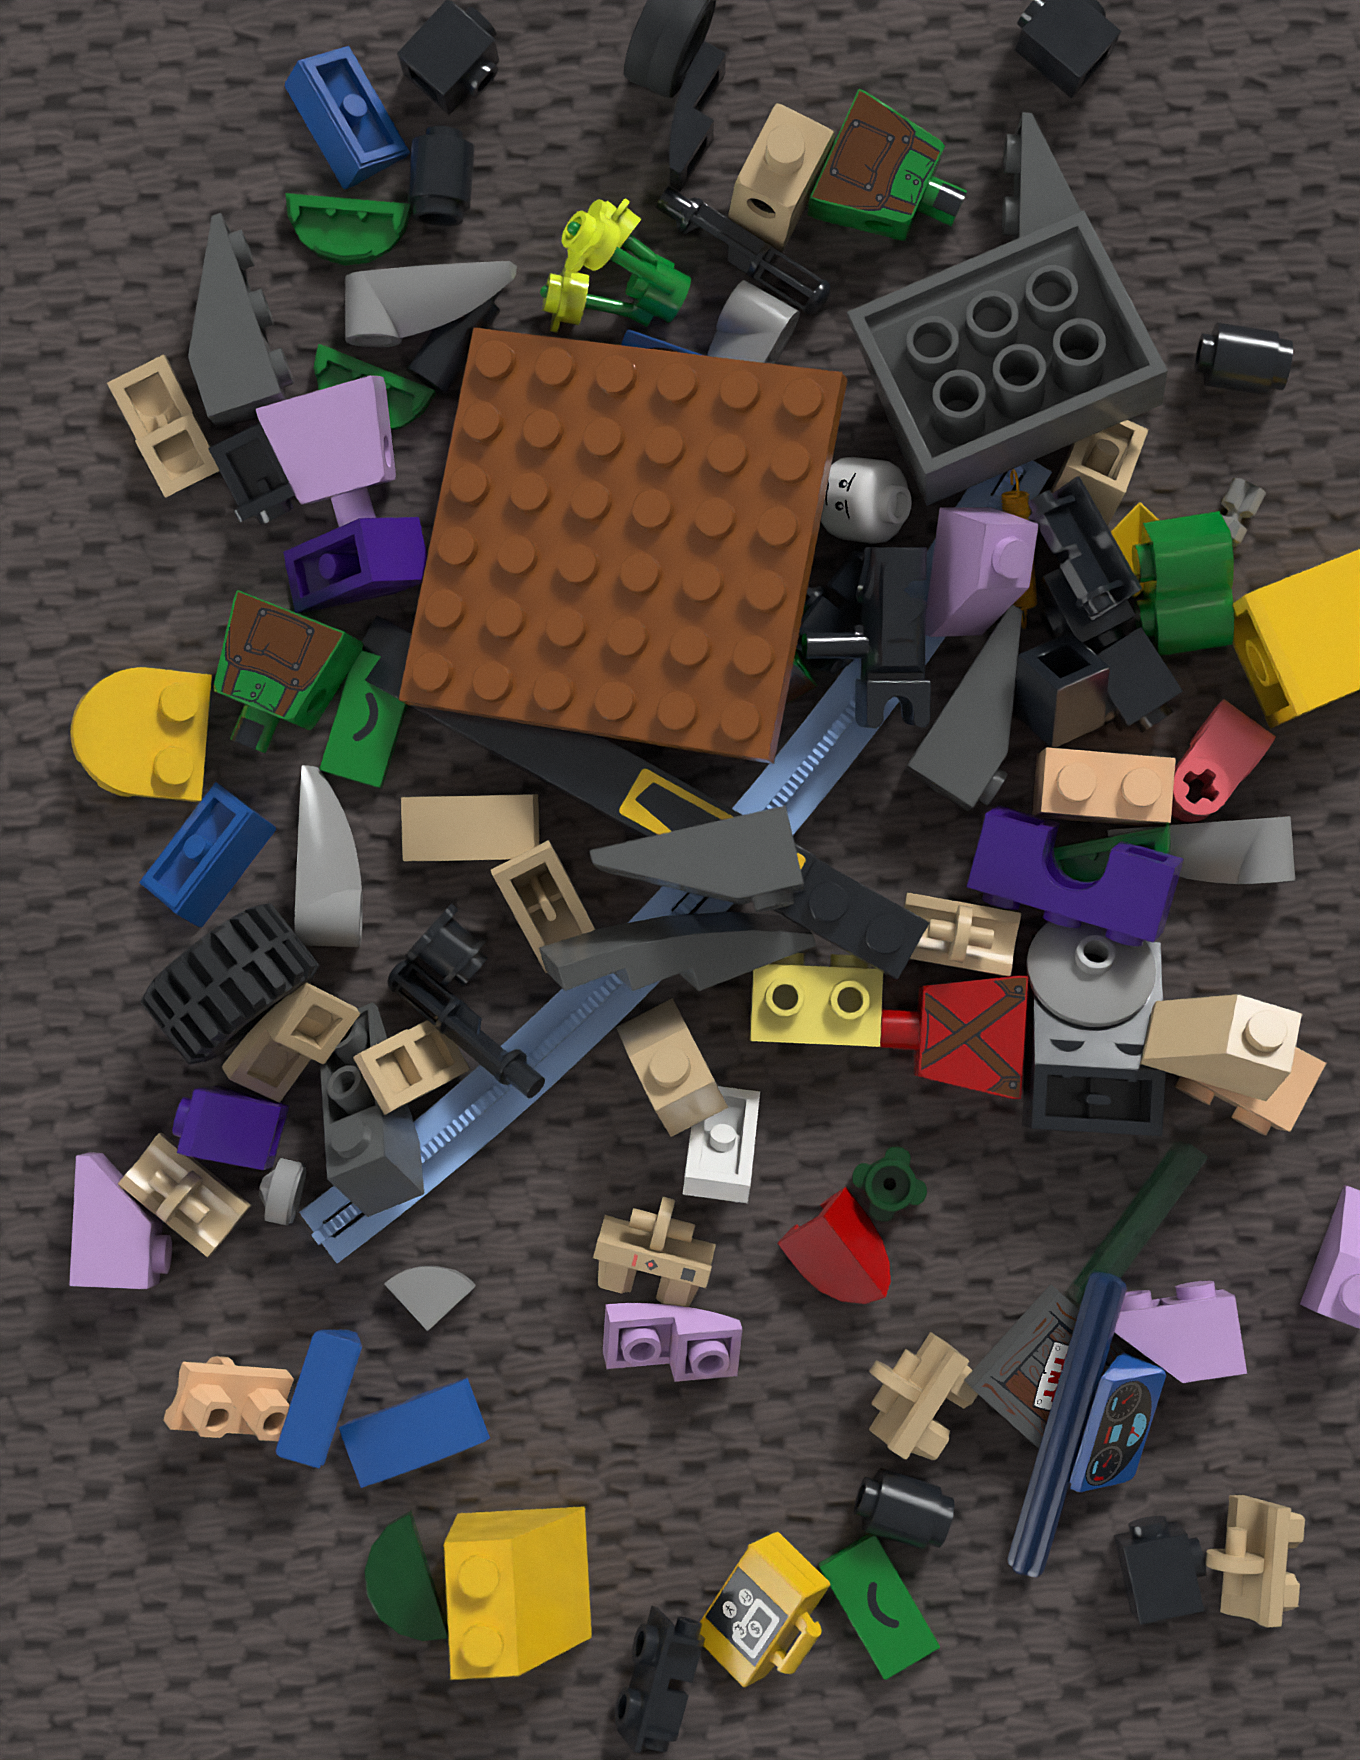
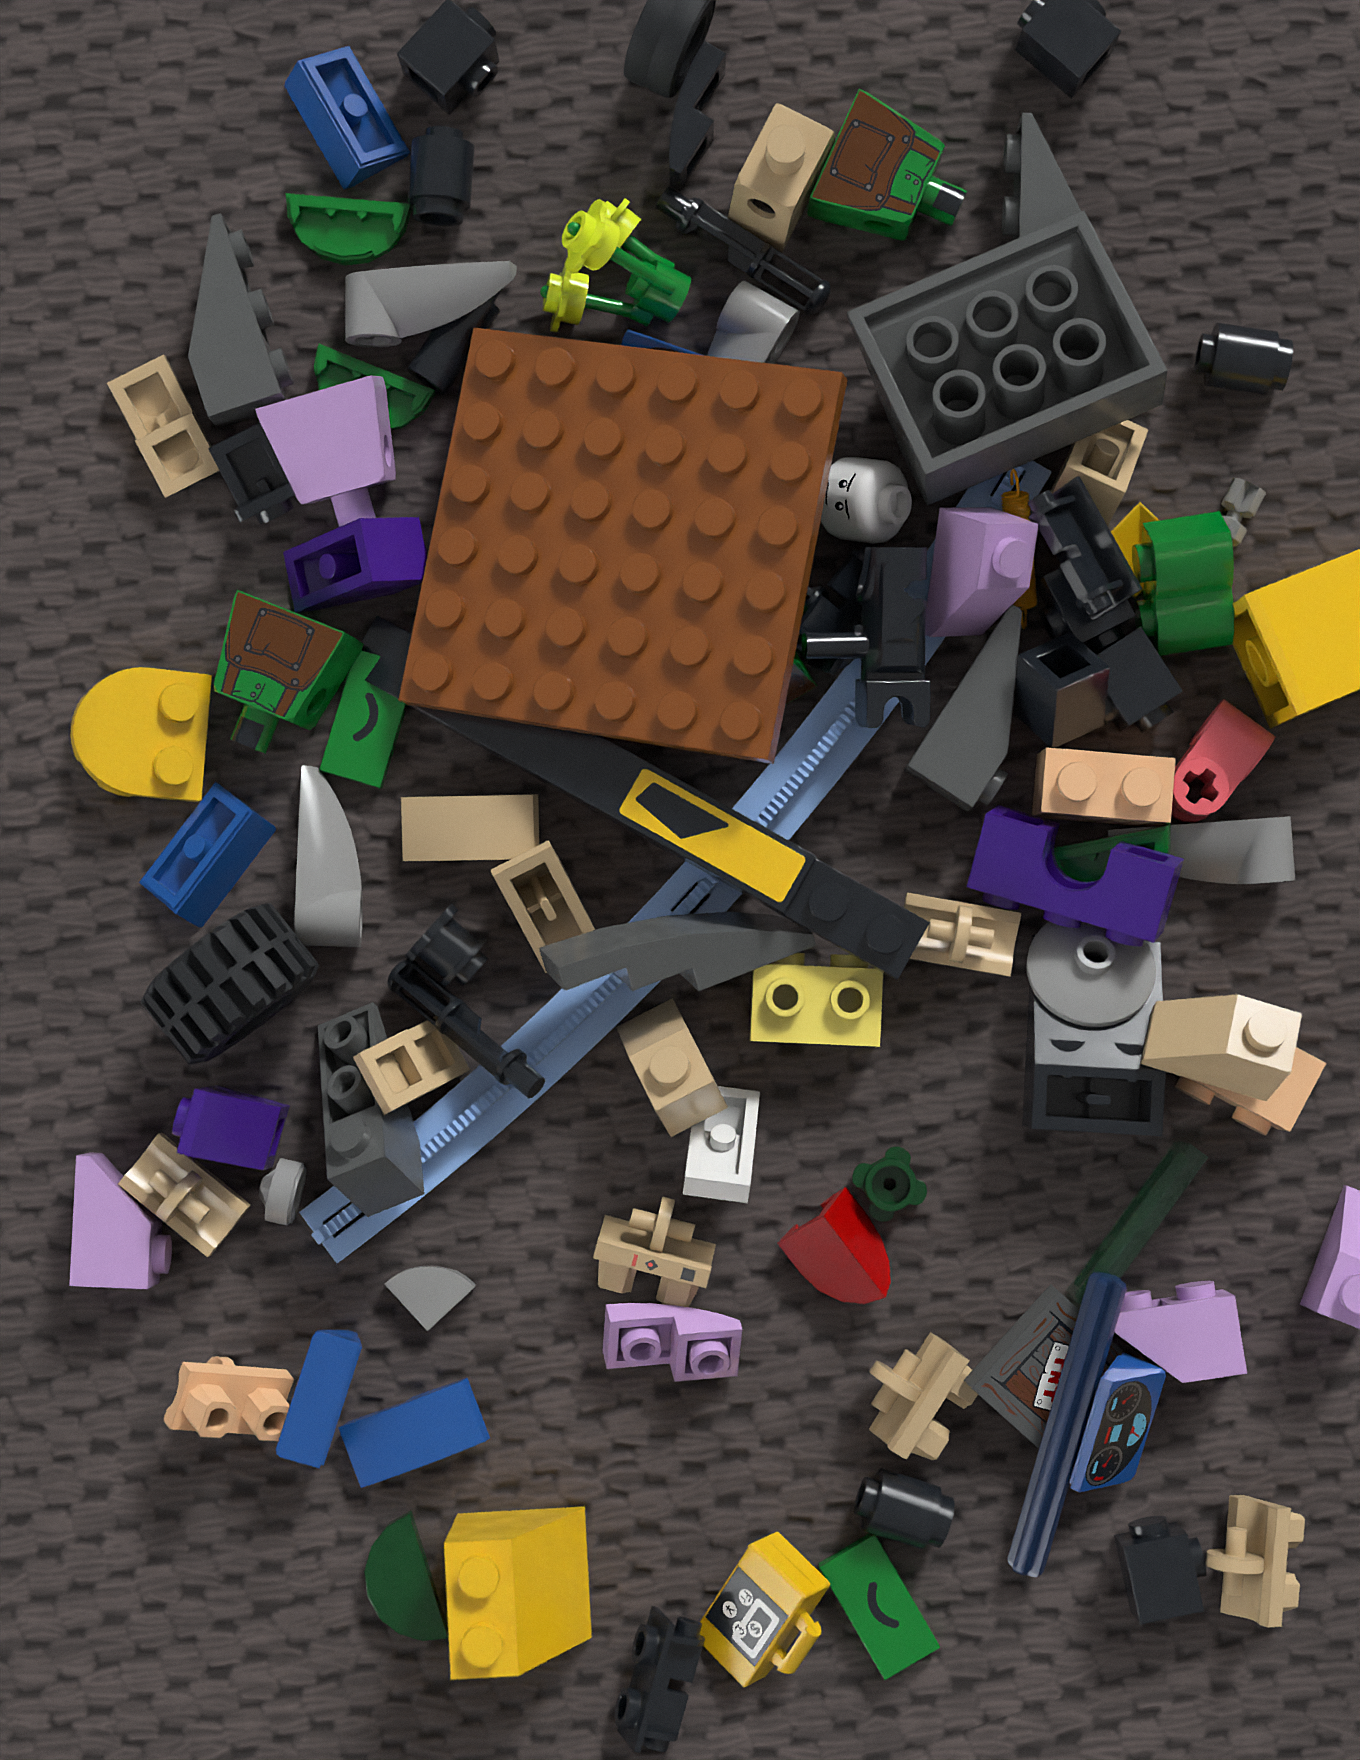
(287, 1038): tan slope -> none
(725, 860): dark grey slope -> none
(965, 1033): red torso -> none

